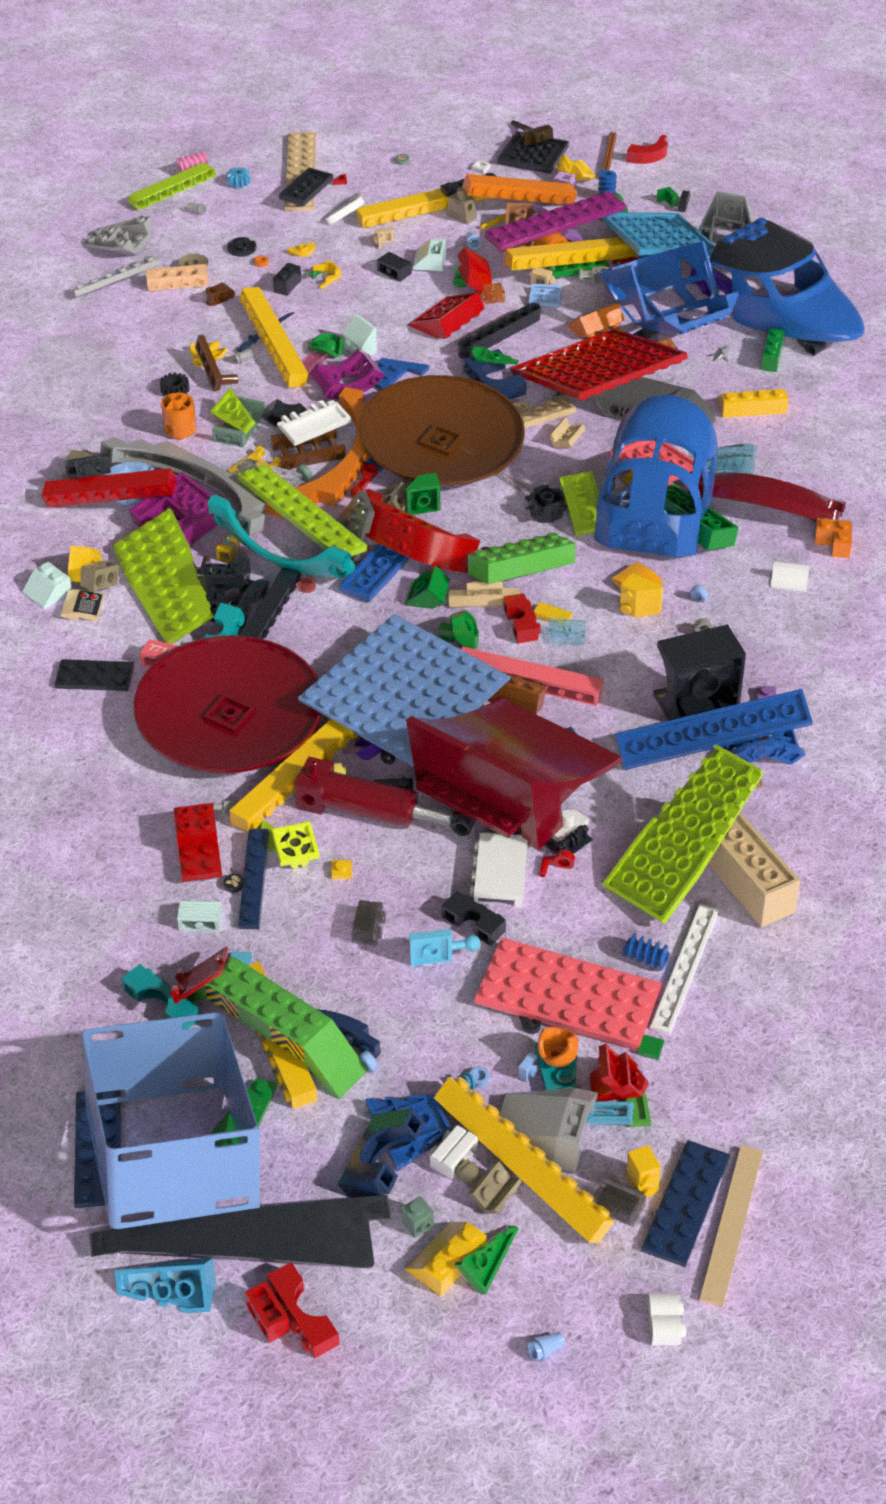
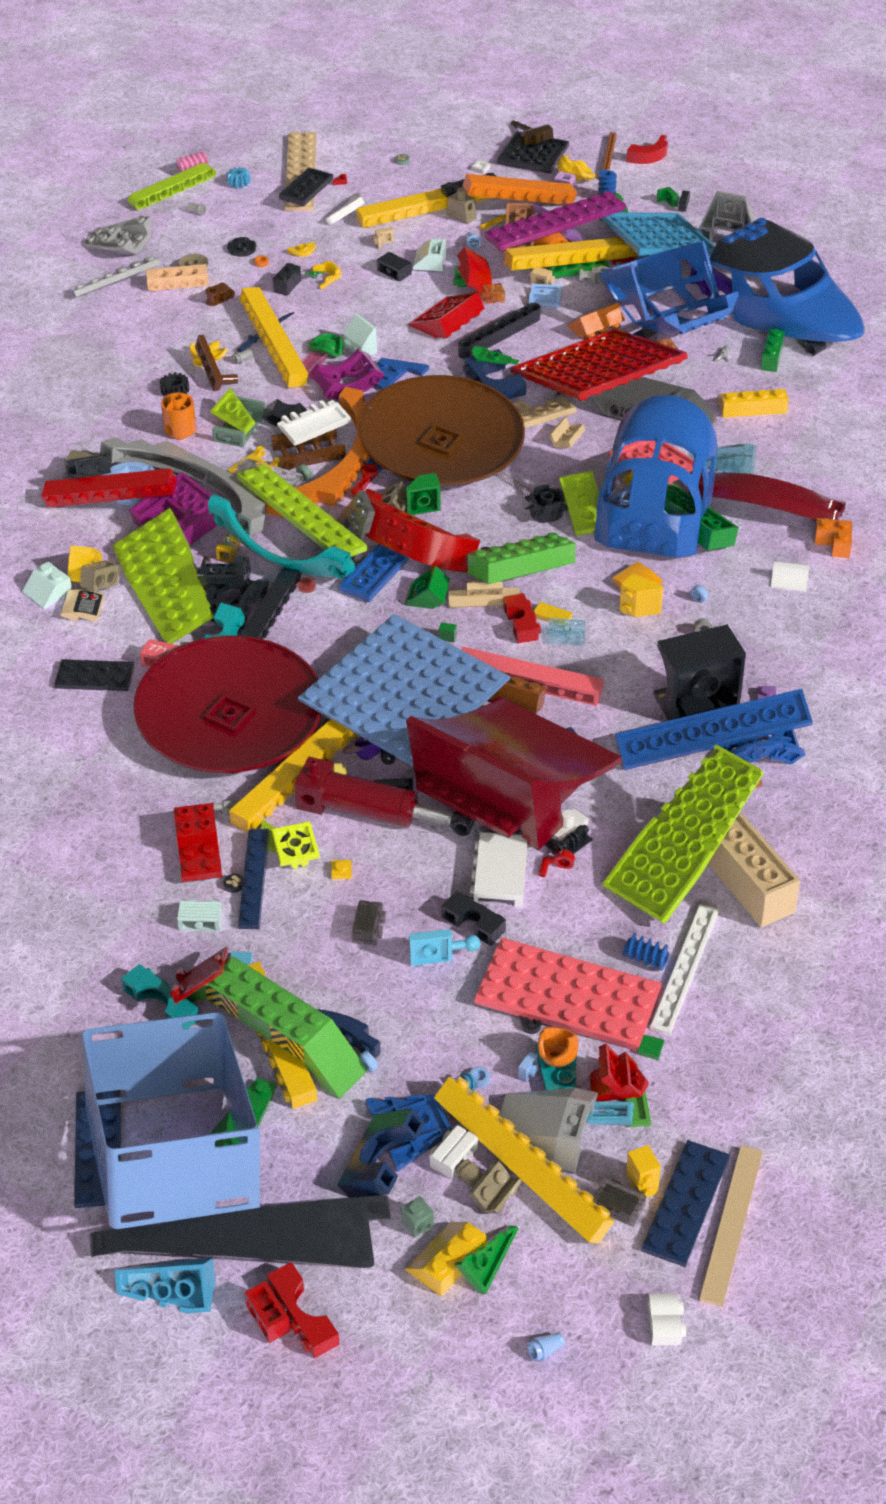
(465, 628): green hat -> none

